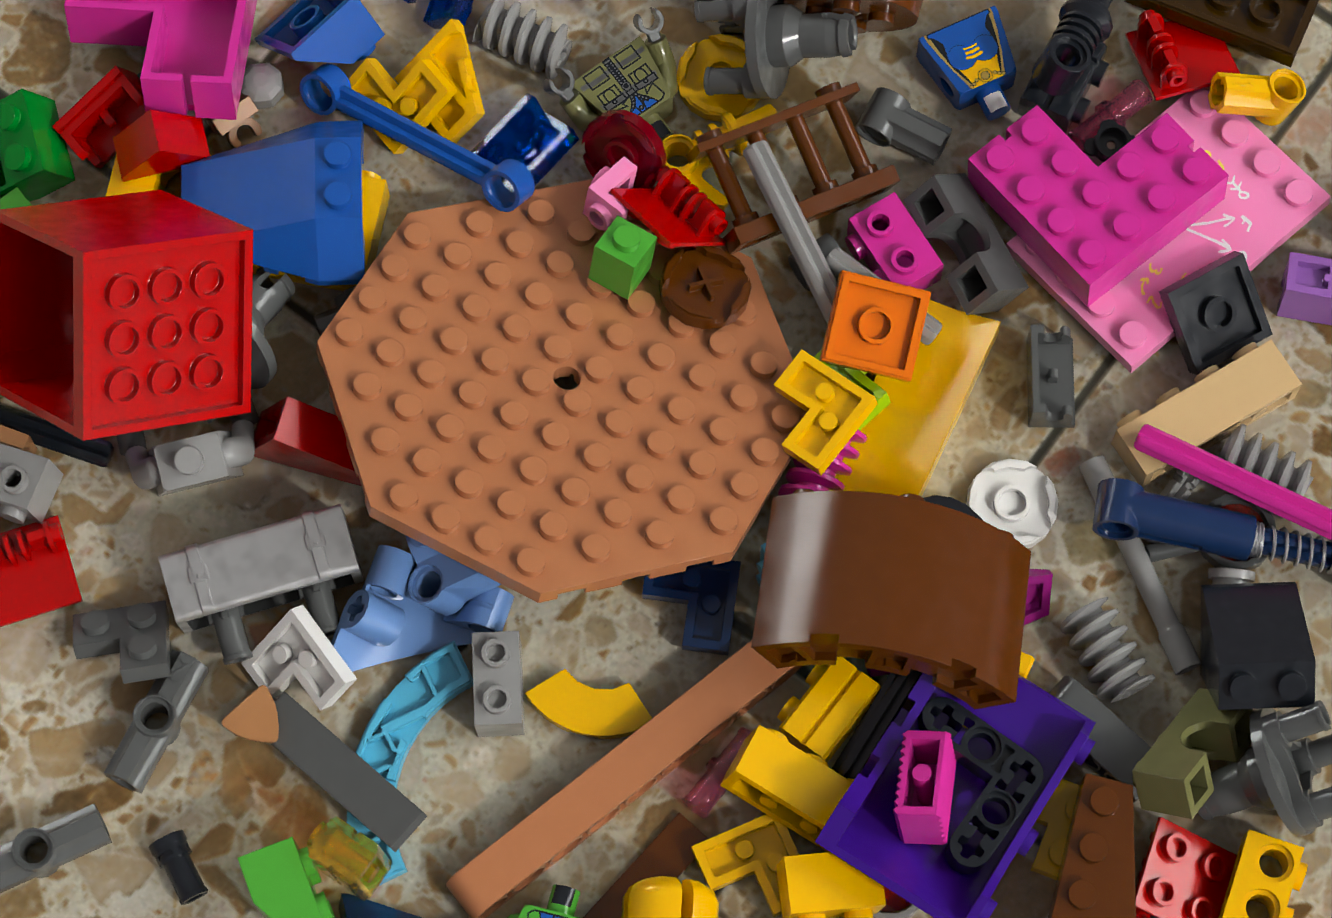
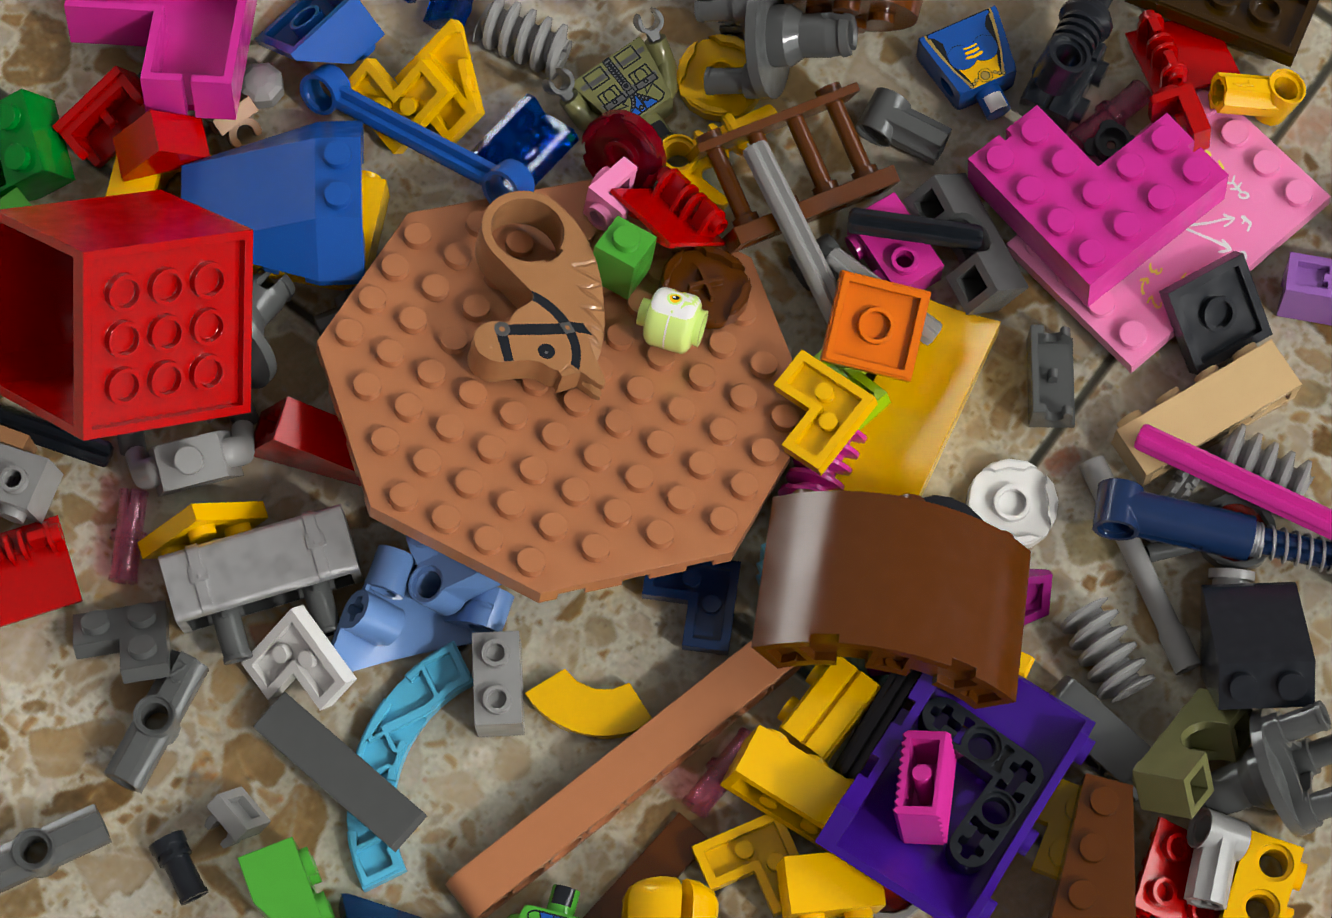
(126, 535): none -> clear pink pin
(201, 524): none -> yellow plate
(237, 815): none -> light grey tile
(255, 718): medium nougat tile -> none
(348, 857): clear yellow brick -> none
(558, 303): none -> medium nougat animal
(672, 320): none -> yellowish green head
(915, 229): none -> black axle
(1185, 108): none -> red bracket
(1217, 846): none -> light grey piece

